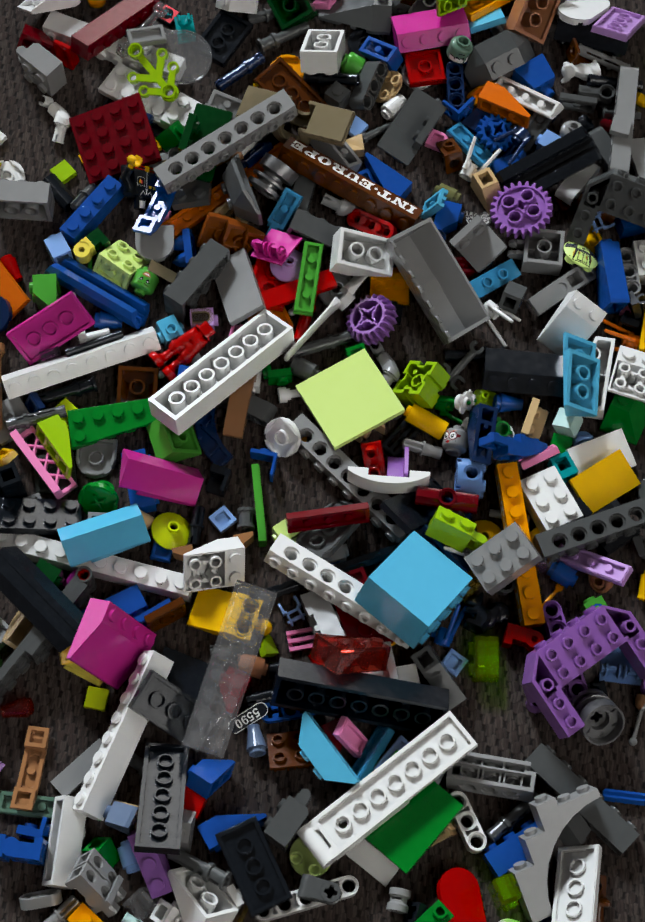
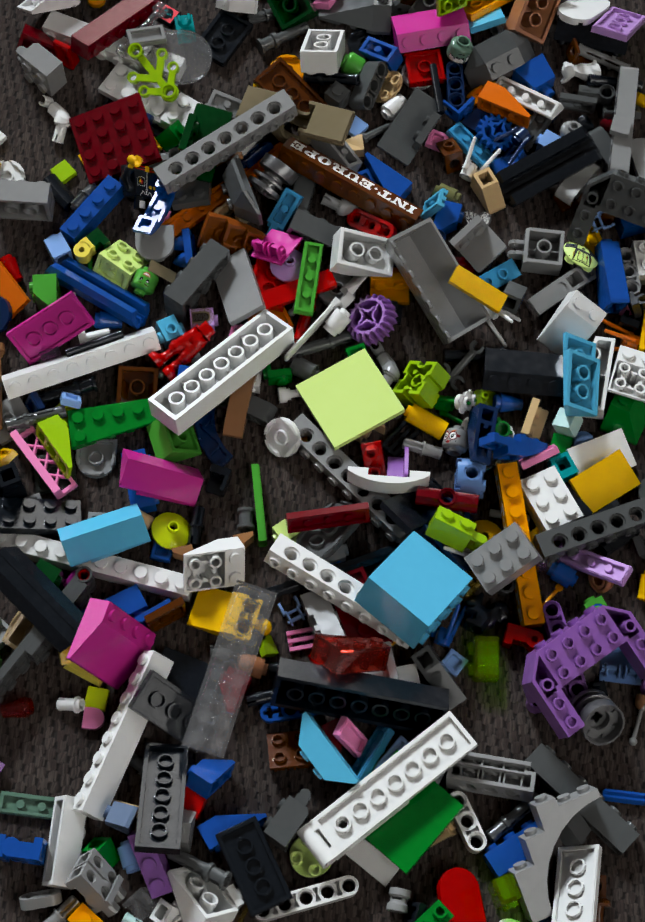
(30, 830): blue bracket -> none
(31, 769): medium nougat slope -> none
(70, 400): none -> light blue tile
(73, 775): light grey tile -> none
(74, 704): none -> white pin
(92, 718): none -> bright pink tile
(98, 497): green tile -> none
(222, 519): light blue tile -> none
(243, 69): dark blue pin -> none
(250, 716): black sticker -> none
(255, 741): sand blue cone -> none
(265, 455): blue bracket -> none
(314, 889): dark grey piece -> none
(337, 321): none -> white brick
(437, 89): none -> black bar
(477, 289): none -> yellow tile
(521, 209): medium lavender gear -> none

